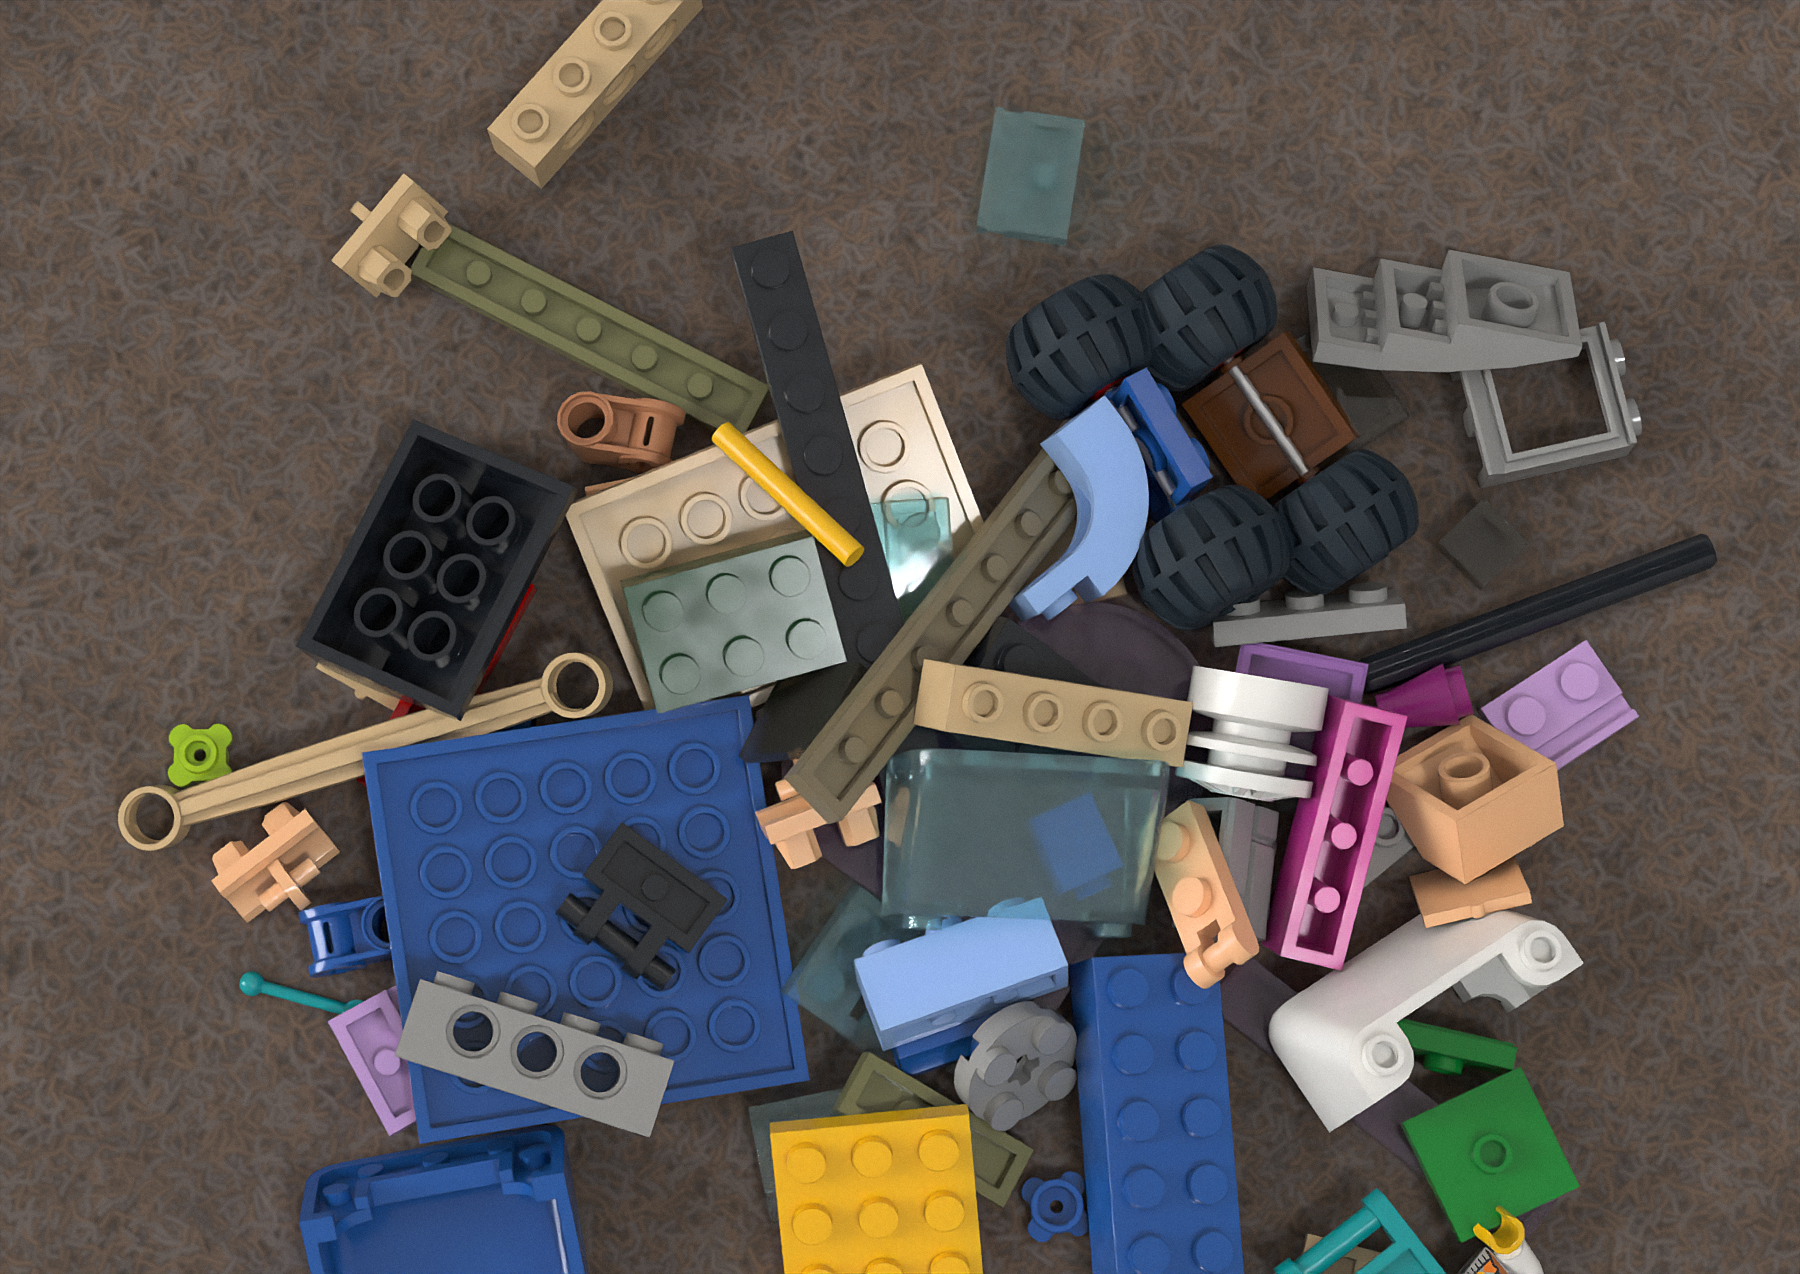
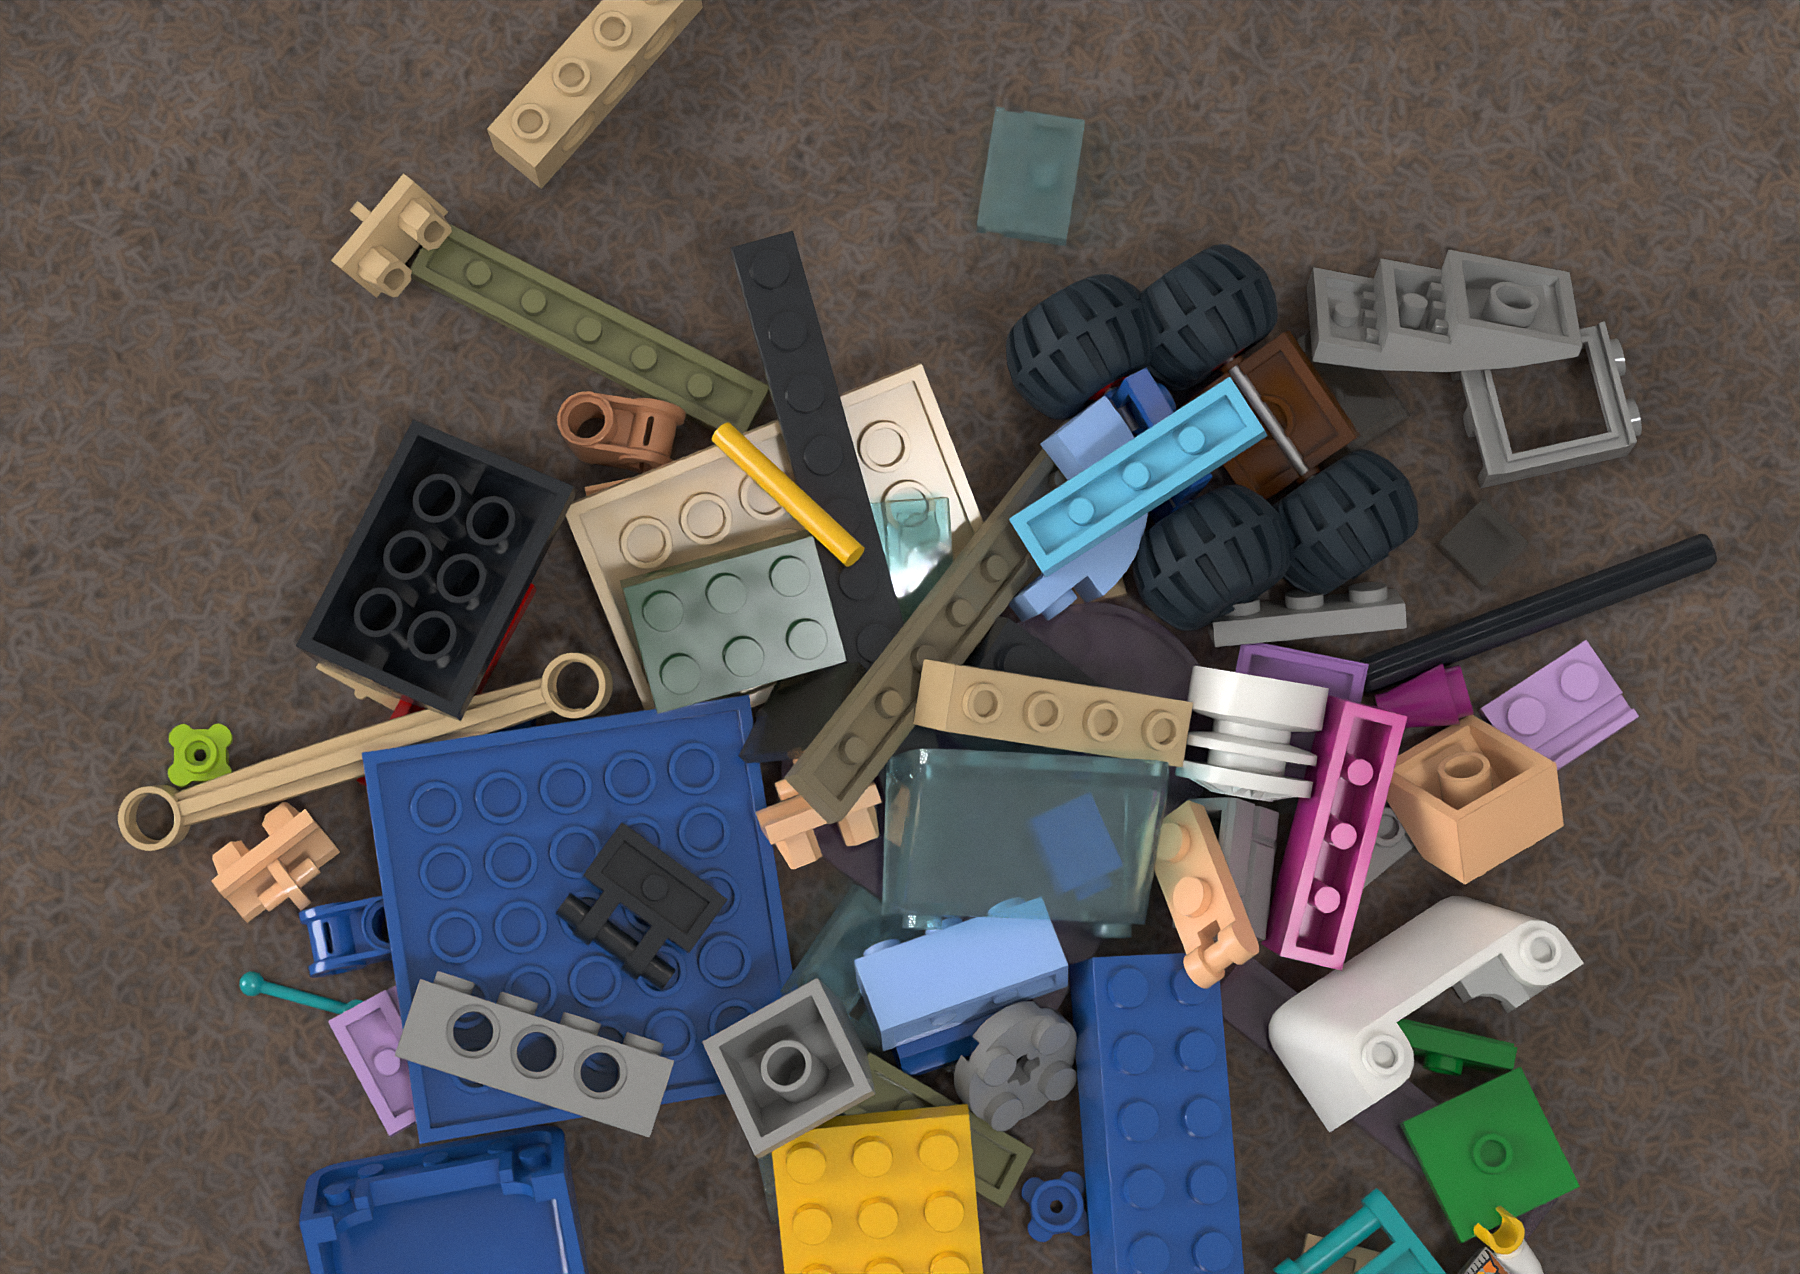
(791, 1066): none -> light grey slope
(1138, 477): none -> medium azure plate
(1447, 900): light nougat piece -> none

